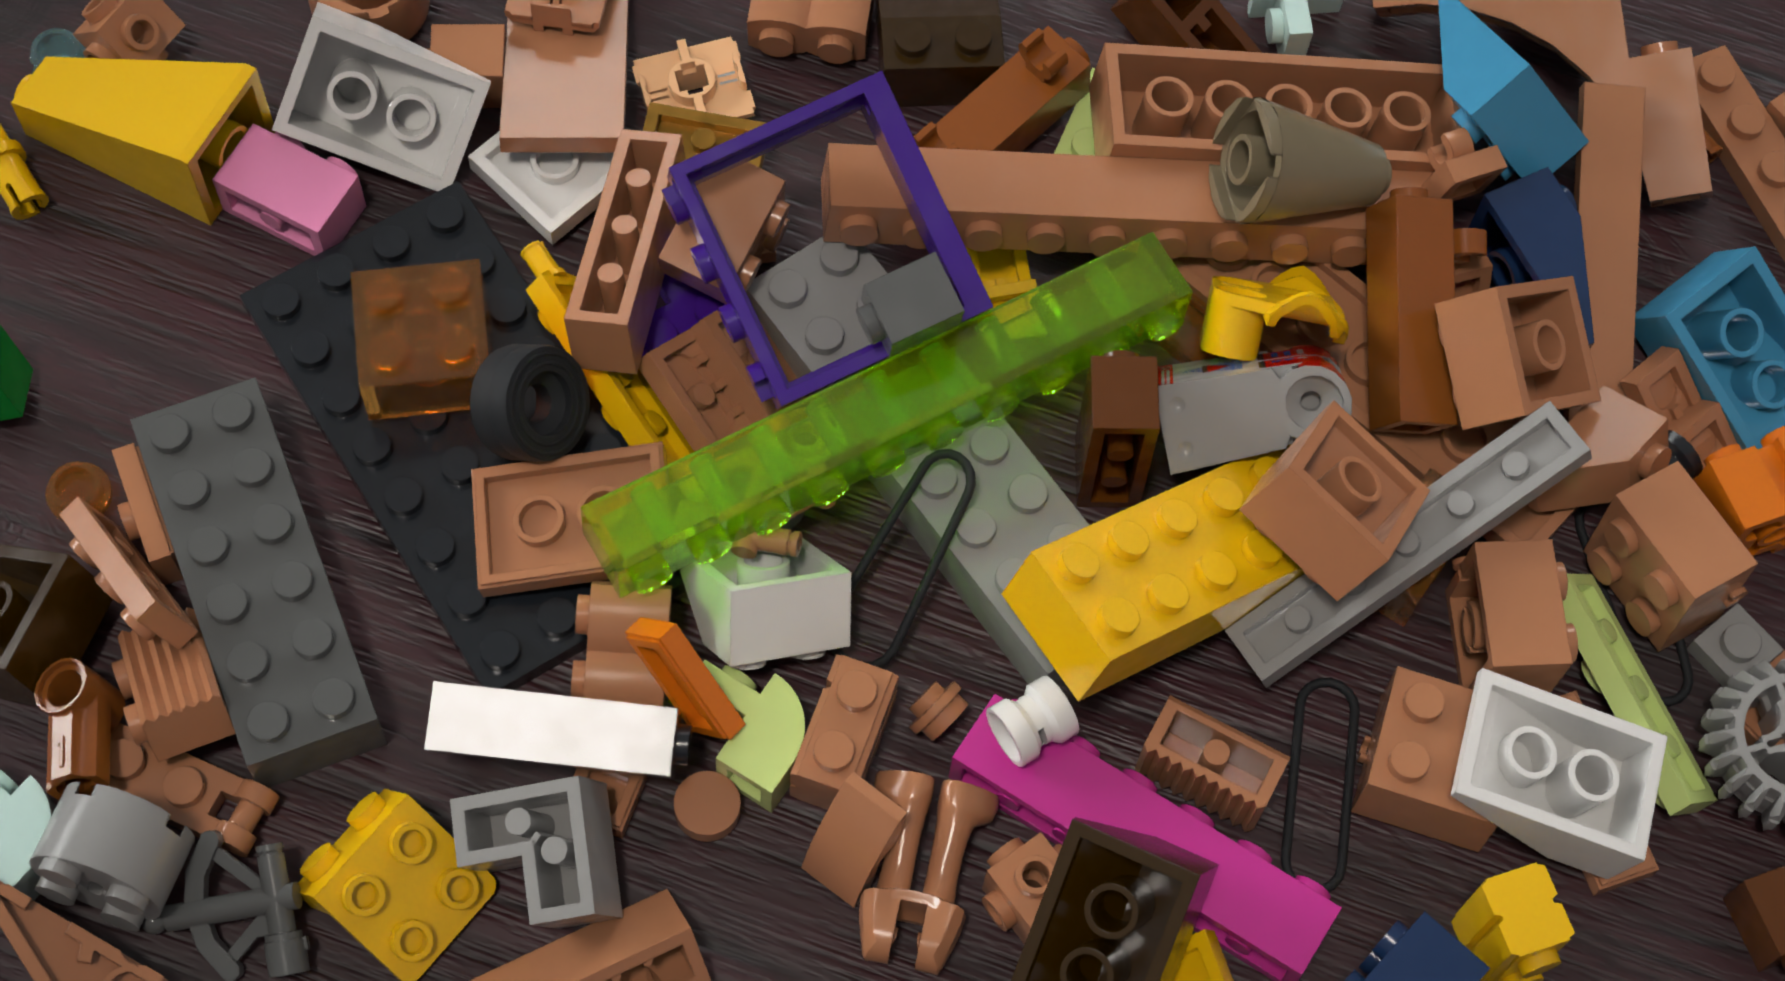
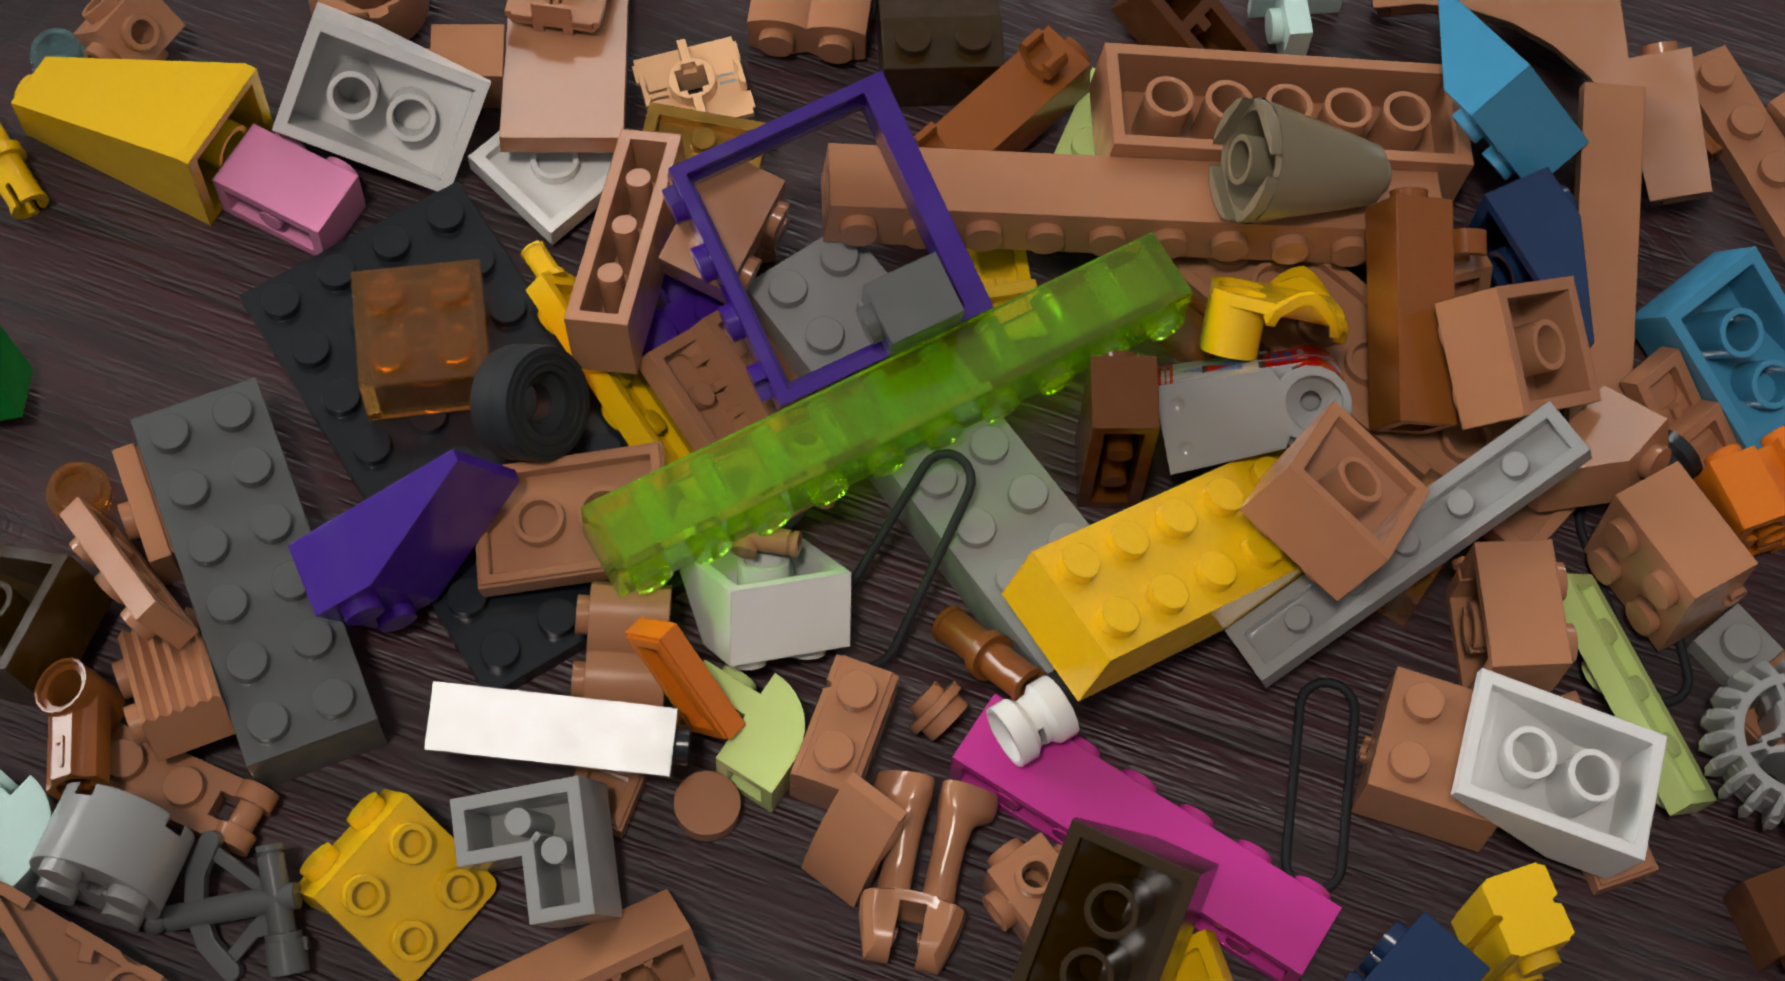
(401, 543): none -> dark purple slope
(985, 651): none -> dark orange pin
(1211, 763): nougat brick -> none
(1460, 169): nougat tile -> none

